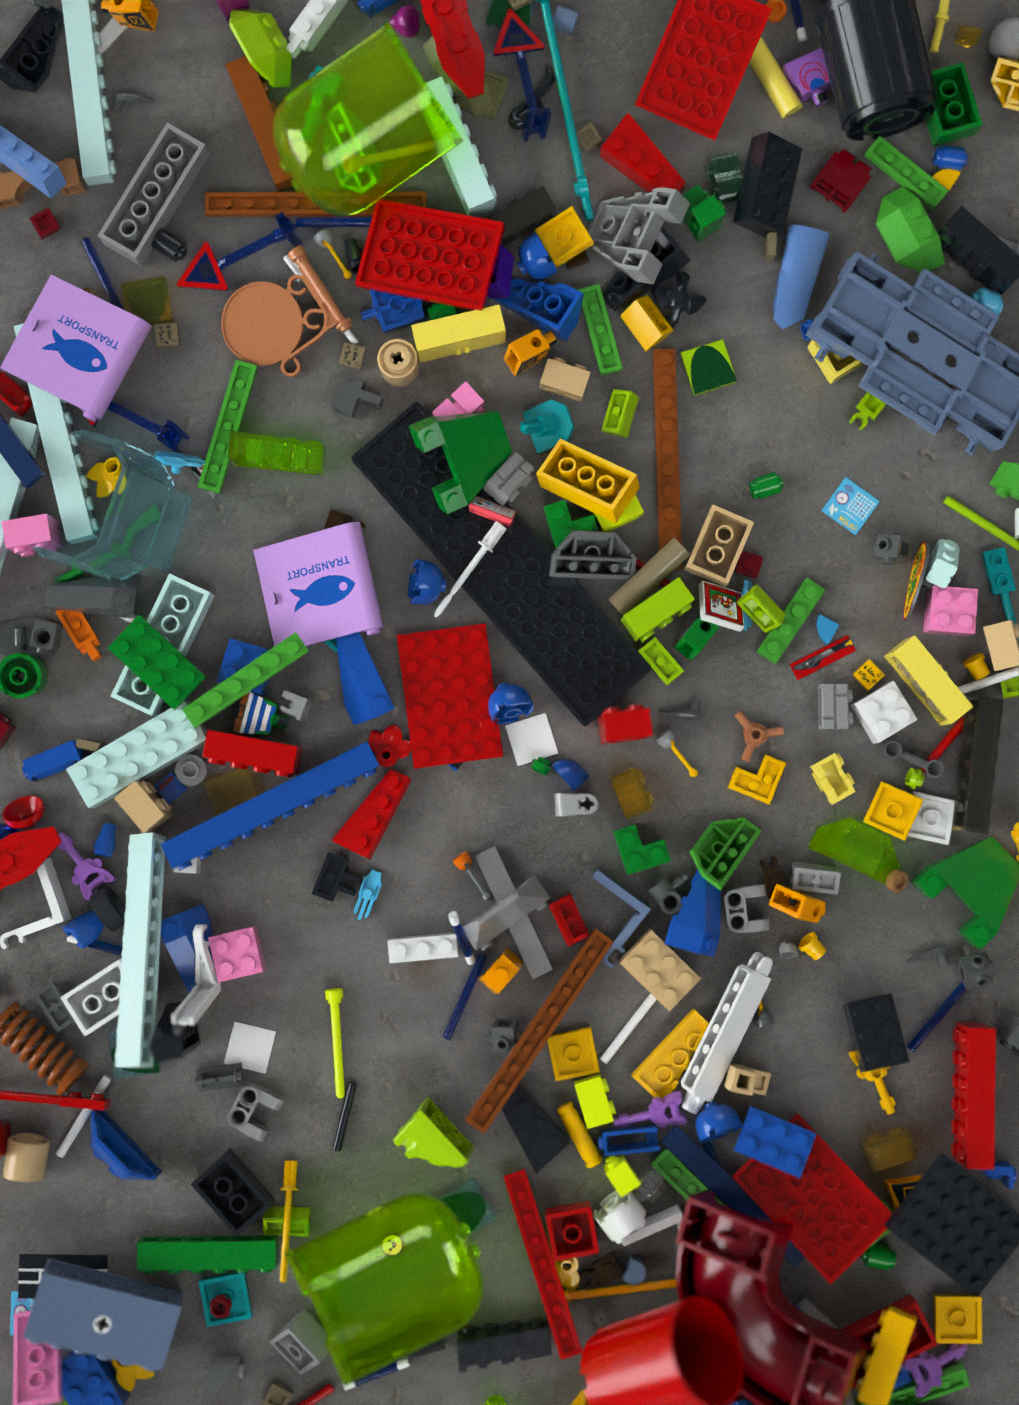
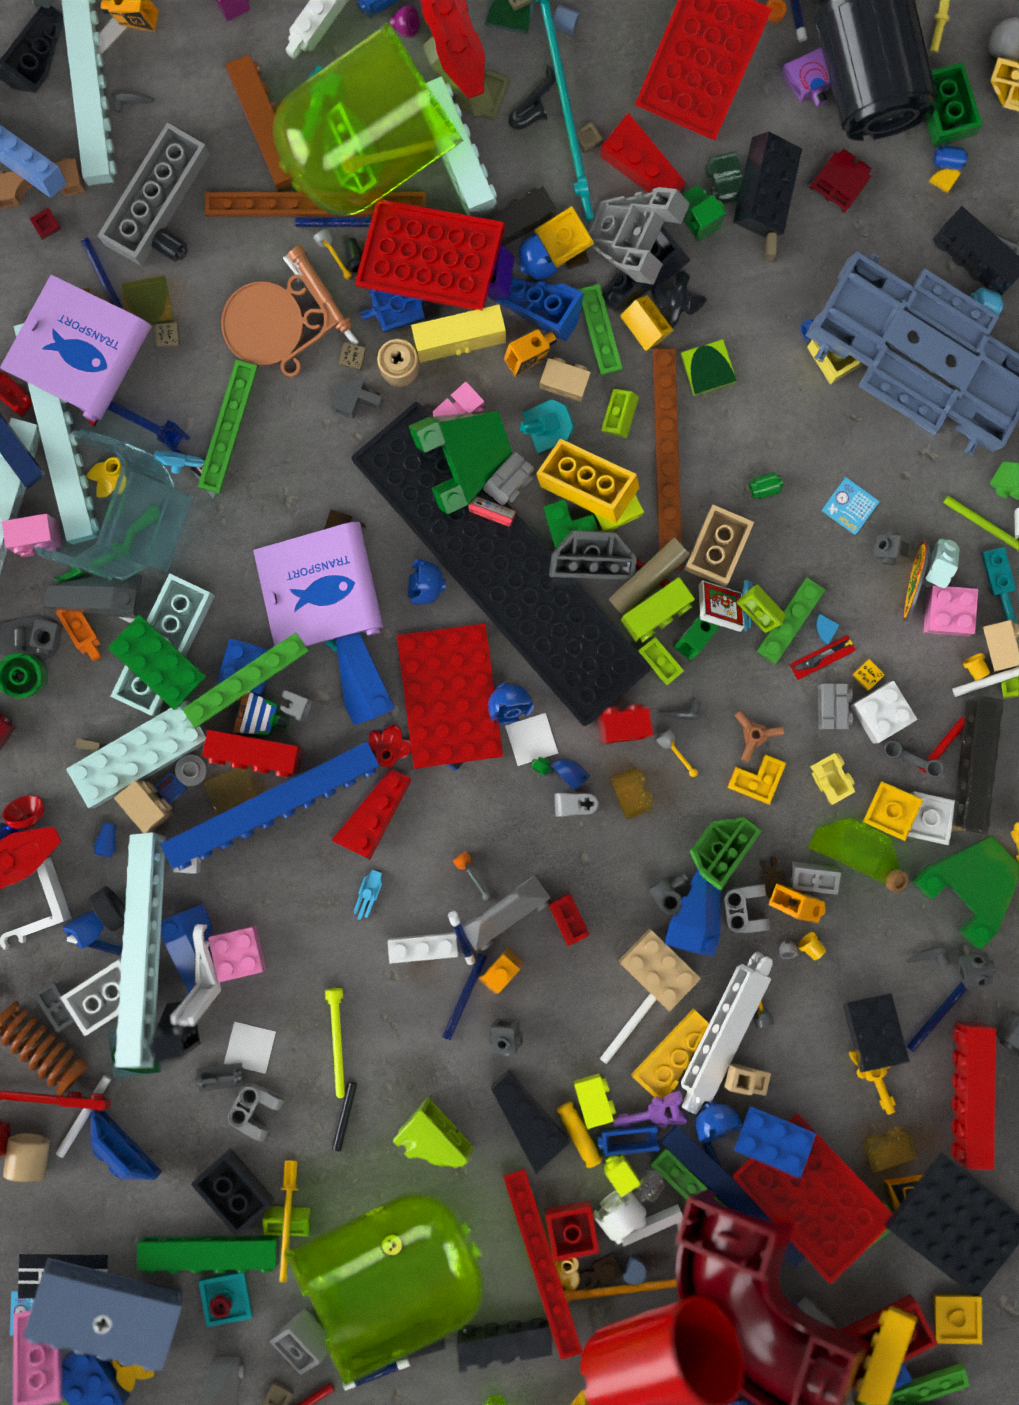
(52, 761): blue window -> none
(85, 869): medium lavender piece -> none
(206, 271): clear blue piece -> none
(263, 45): lime wedge -> none
(276, 453): clear neon green wedge -> none
(331, 877): black hinge -> none
(440, 310): green brick -> none
(470, 1205): dark green tile -> none
(487, 543): white piece -> none
(517, 40): clear blue piece -> none
(522, 930): light grey tile -> none
(538, 1031): dark orange plate -> none
(573, 1054): yellow tile -> none
(630, 898): sand blue hinge -> none
(636, 856): green brick -> none
(748, 565): dark red plate -> none
(774, 81): light yellow brick -> none
(798, 273): medium blue panel -> none
(869, 408): lime plate -> none
(879, 1257): green brick -> none
(906, 173): bright green plate -> none
(909, 231): bright green wedge -> none
(914, 778): lime plate -> none
(928, 681): light yellow brick -> none
(931, 1367): medium lavender piece -> none
(968, 36): clear yellow plate -> none
(1004, 1169): blue bracket -> none

